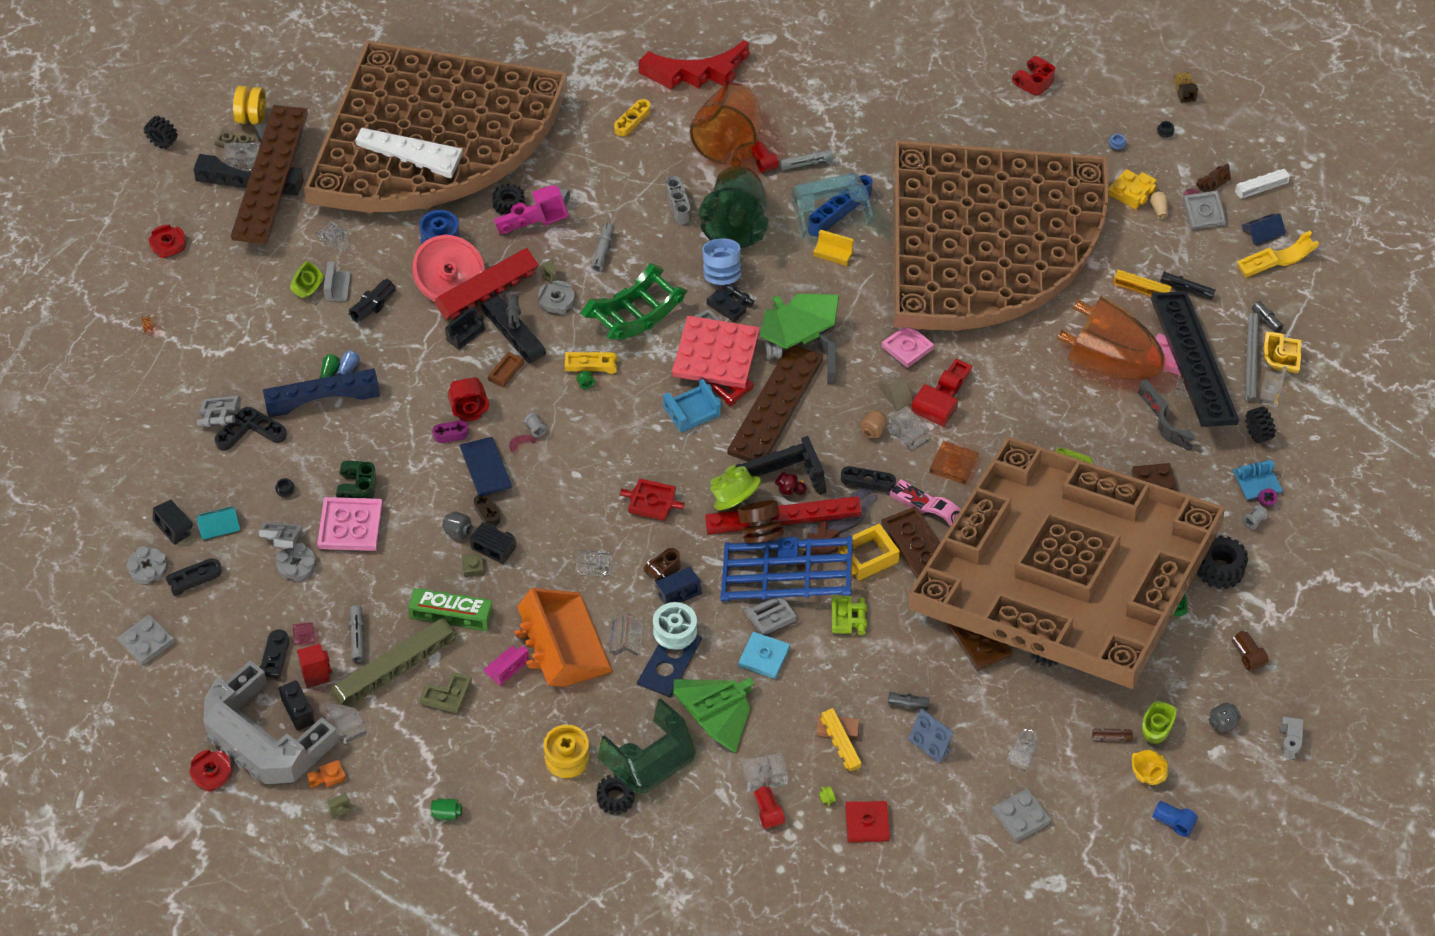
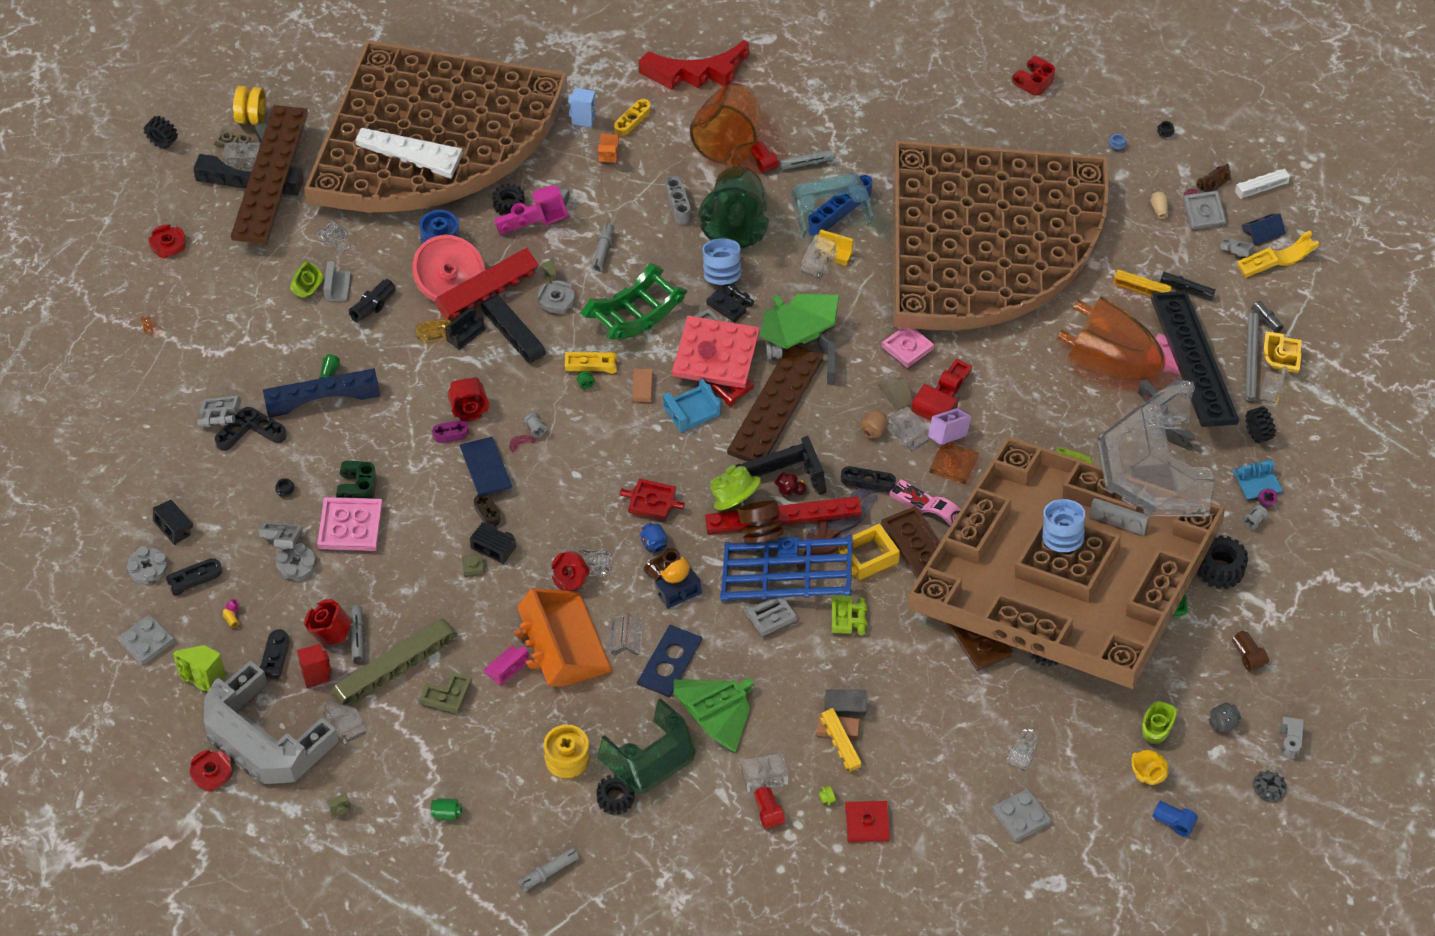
(199, 666): none -> lime slope
(218, 522): teal panel -> none
(229, 613): none -> arm
(296, 705): black brick -> none
(303, 633): clear pink plate -> none
(328, 623): none -> red brick
(329, 774): orange plate -> none
(348, 363): medium blue cone -> none
(431, 329): none -> clear yellow plate
(455, 609): bright green brick -> none
(457, 525): dark grey head -> none
(505, 369): dark orange tile -> none
(513, 311): dark grey pin -> none
(541, 873): none -> light grey pin
(578, 567): none -> red plate
(582, 107): none -> light blue brick
(608, 148): none -> orange brick
(642, 385): none -> nougat tile
(653, 537): none -> blue head
(674, 625): light aqua wheel -> none
(676, 571): none -> light orange hair
(706, 349): none -> clear pink plate
(764, 655): medium azure plate -> none
(818, 257): none -> clear brick
(846, 700): none -> black hinge
(908, 700): dark grey pin -> none
(931, 736): sand blue hinge -> none
(949, 426): none -> lavender brick
(1063, 525): none -> light blue wheel
(1112, 735): reddish brown axle -> none
(1119, 516): none -> light grey plate
(1133, 188): yellow plate -> none
(1139, 461): none -> clear windscreen
(1184, 84): leg -> none
(1240, 248): none -> light grey plate
(1274, 792): none -> dark grey gear

